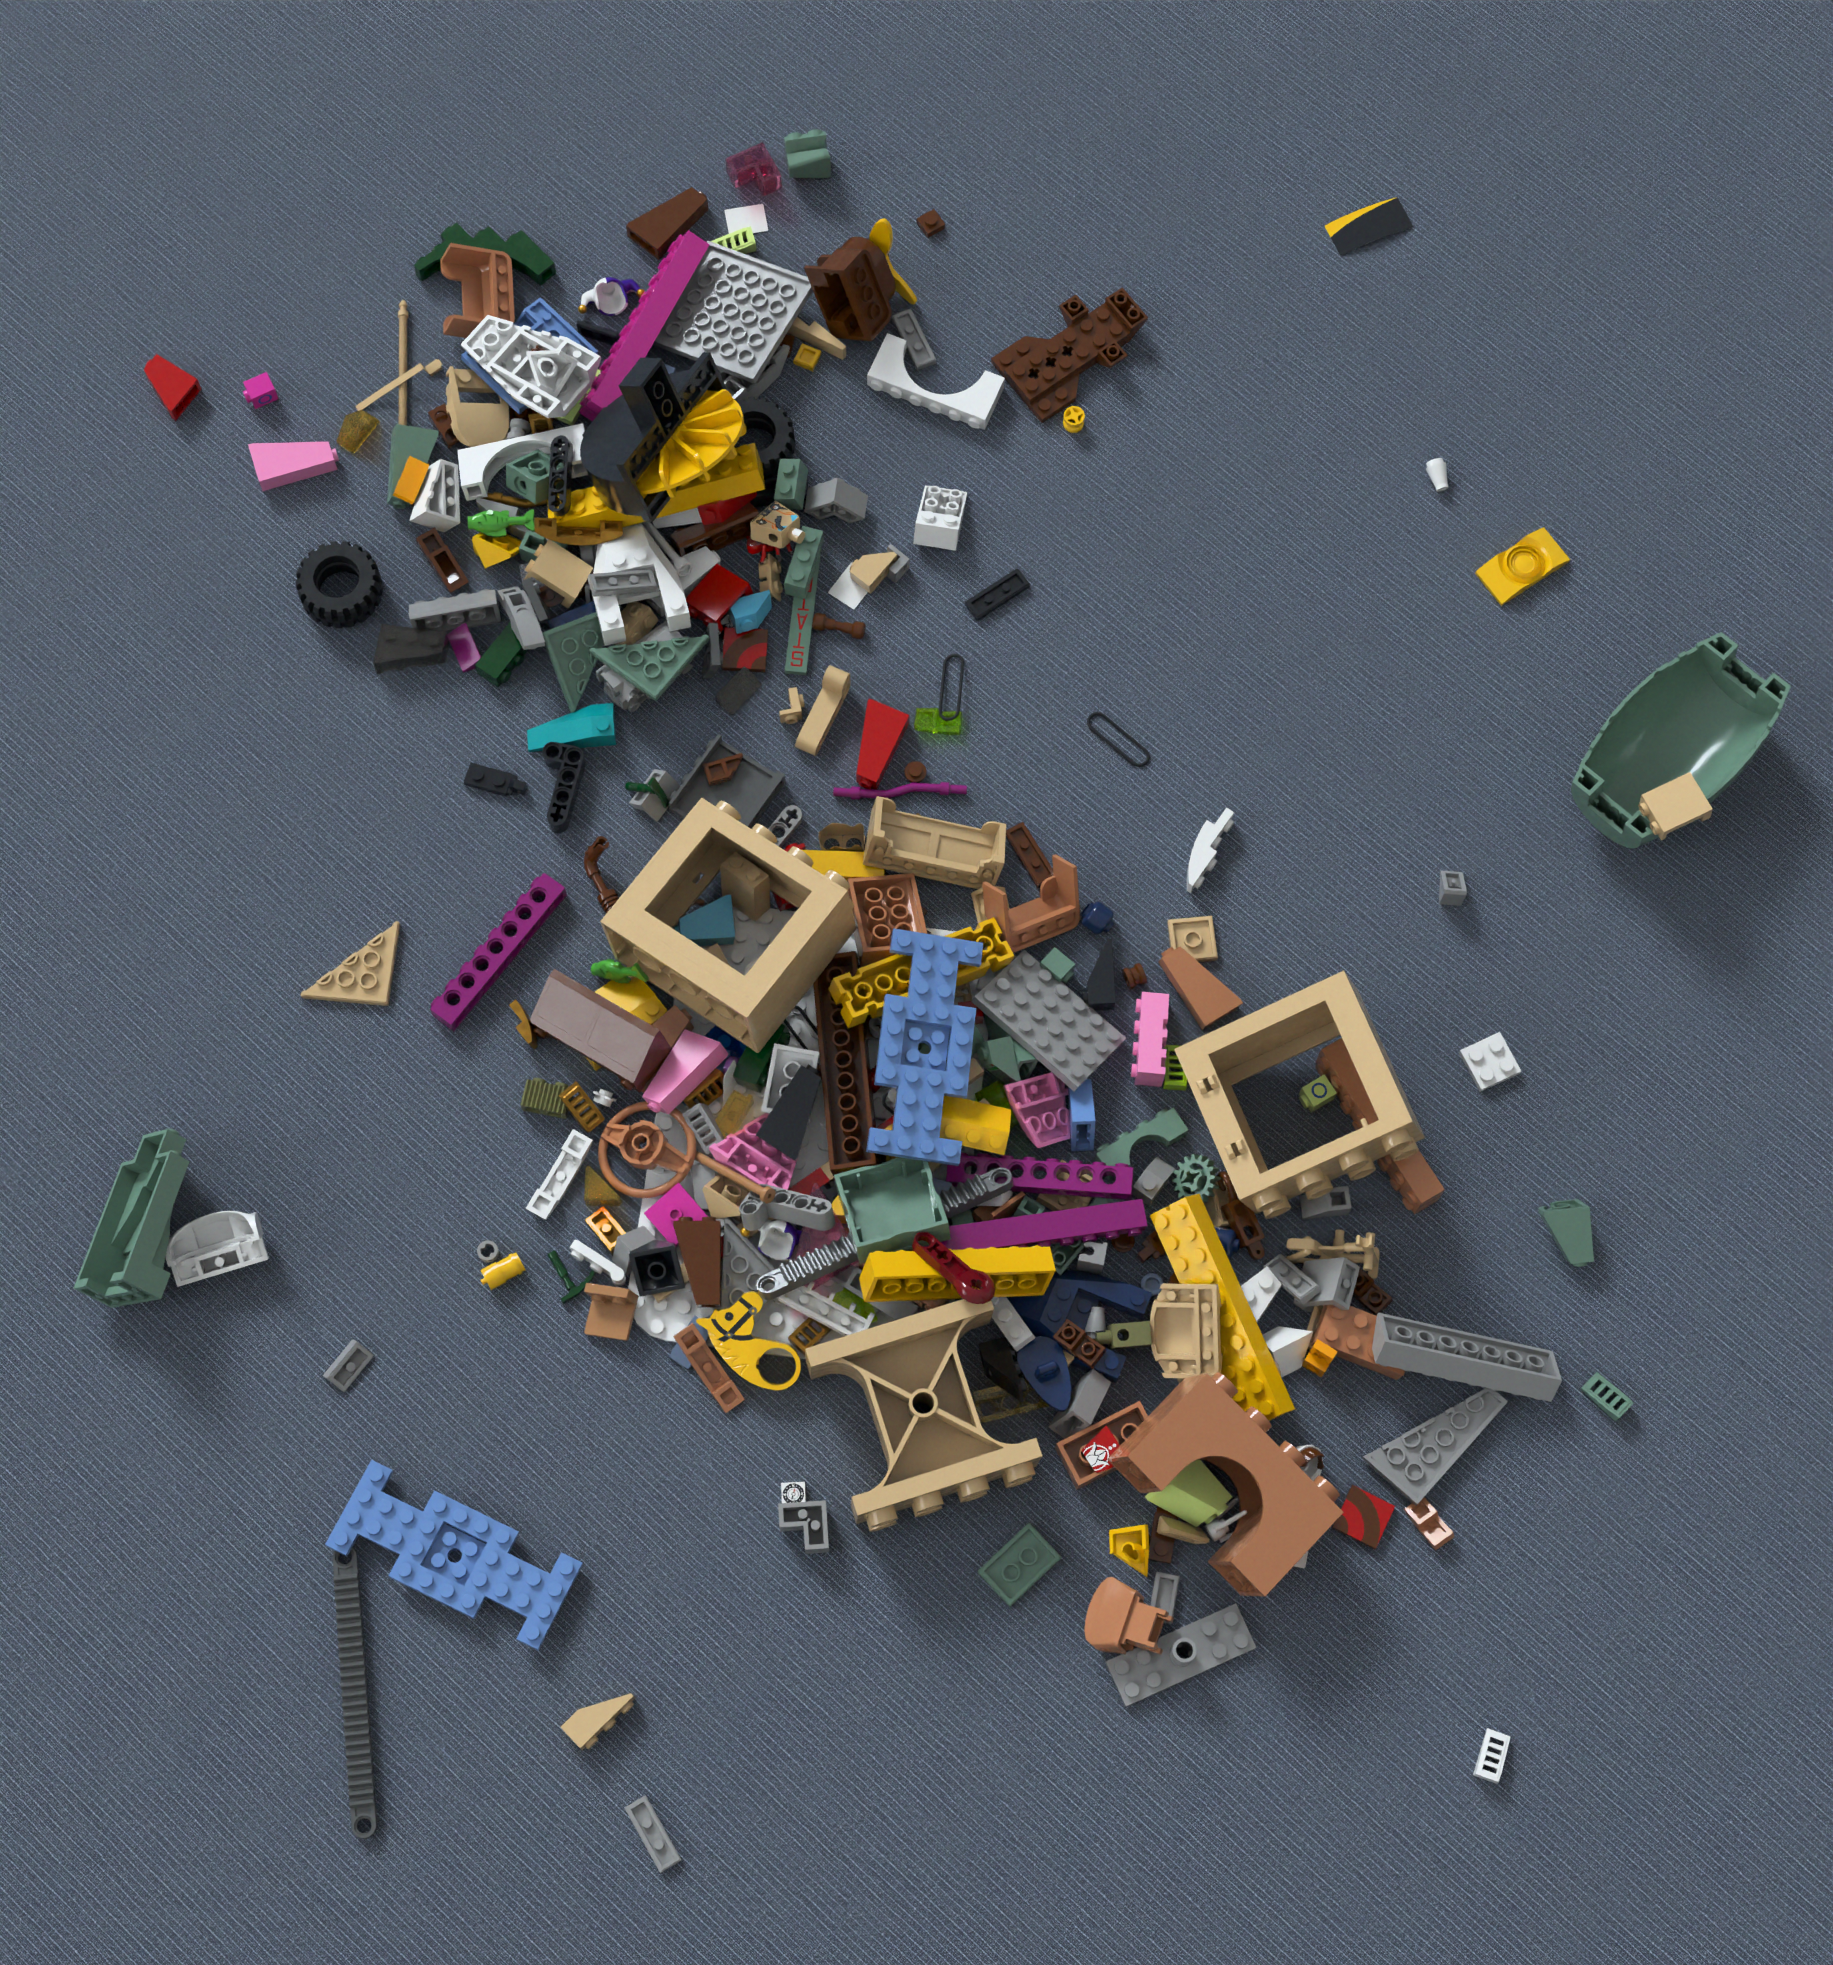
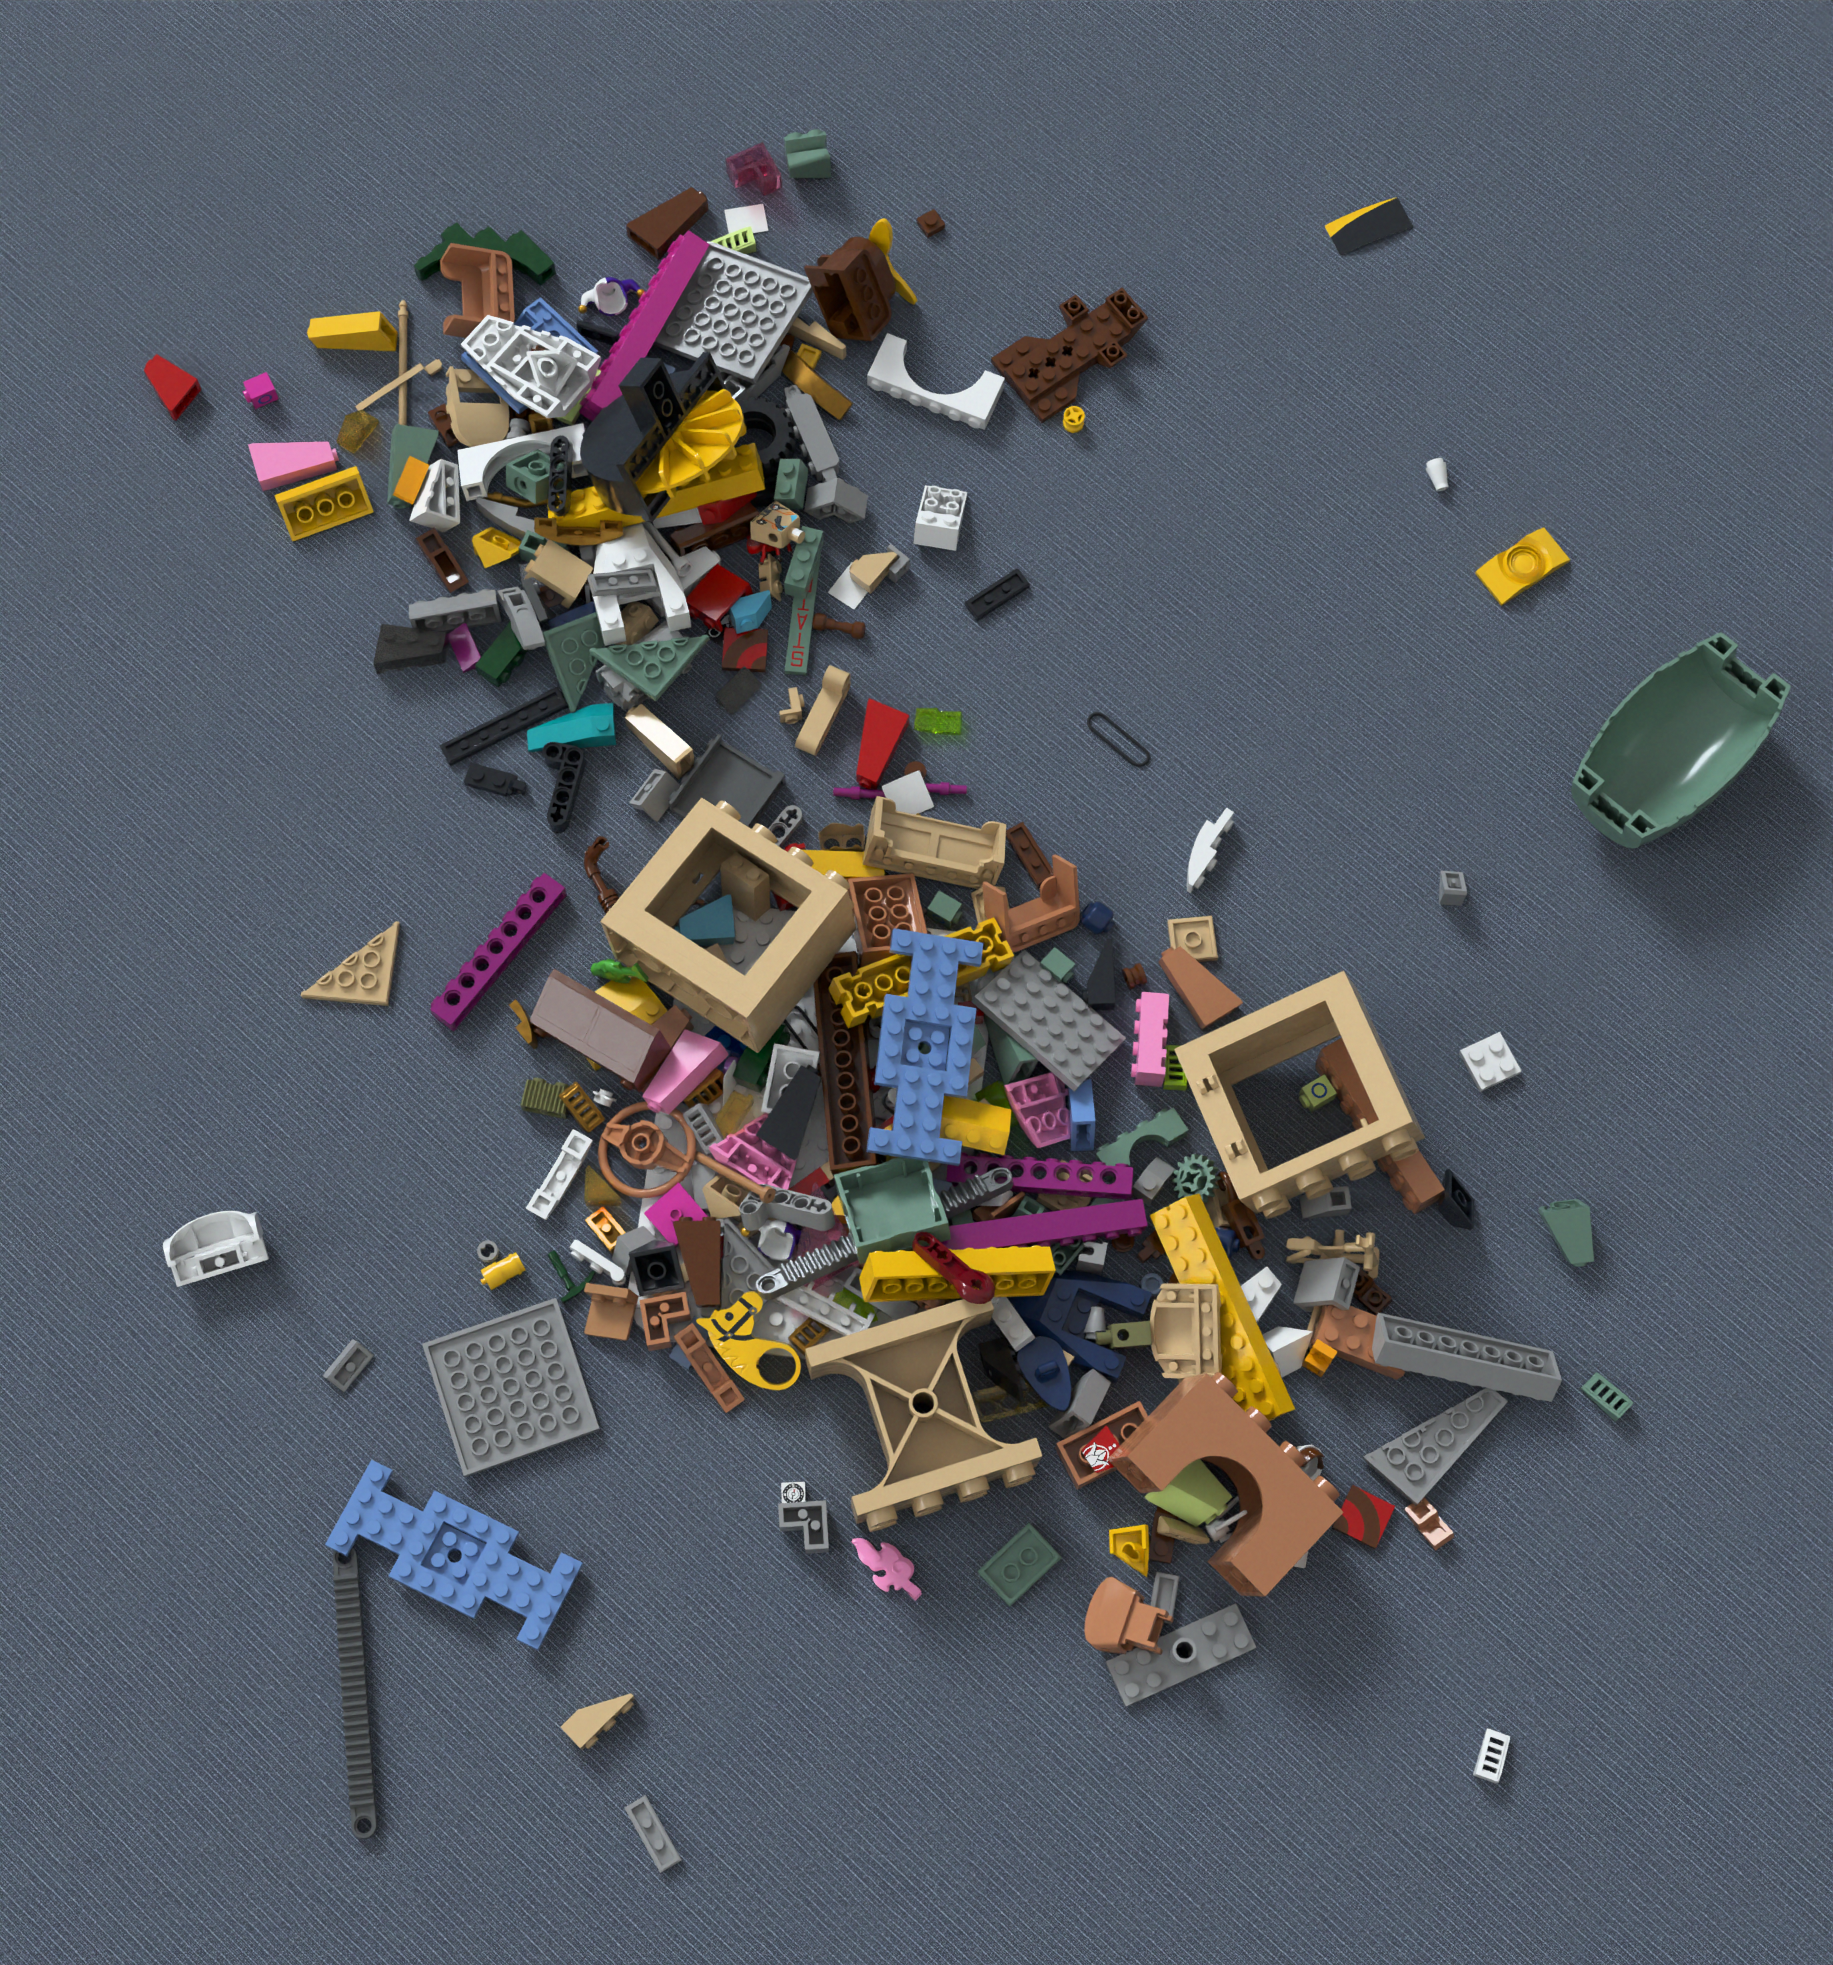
(134, 1229): sand green panel -> none
(324, 503): none -> yellow slope
(335, 559): black tyre -> none
(353, 332): none -> yellow slope
(495, 522): bright green animal -> none
(503, 726): none -> black tile
(510, 1387): none -> light grey plate
(653, 788): dark green piece -> none
(660, 740): none -> tan slope
(660, 1312): none -> nougat brick
(713, 657): dark grey plate -> none
(722, 769): reddish brown tile -> none
(812, 384): none -> pearl gold slope
(812, 435): none -> light grey hinge
(897, 1567): none -> bright pink piece
(909, 793): none -> white sticker
(916, 342): light grey tile -> none
(942, 687): black piece -> none
(945, 910): none -> sand green brick
(999, 1059): sand green slope -> none
(1079, 1343): reddish brown slope -> none
(1293, 1279): light grey tile -> none
(1456, 1202): none -> black slope
(1674, 805): tan panel -> none

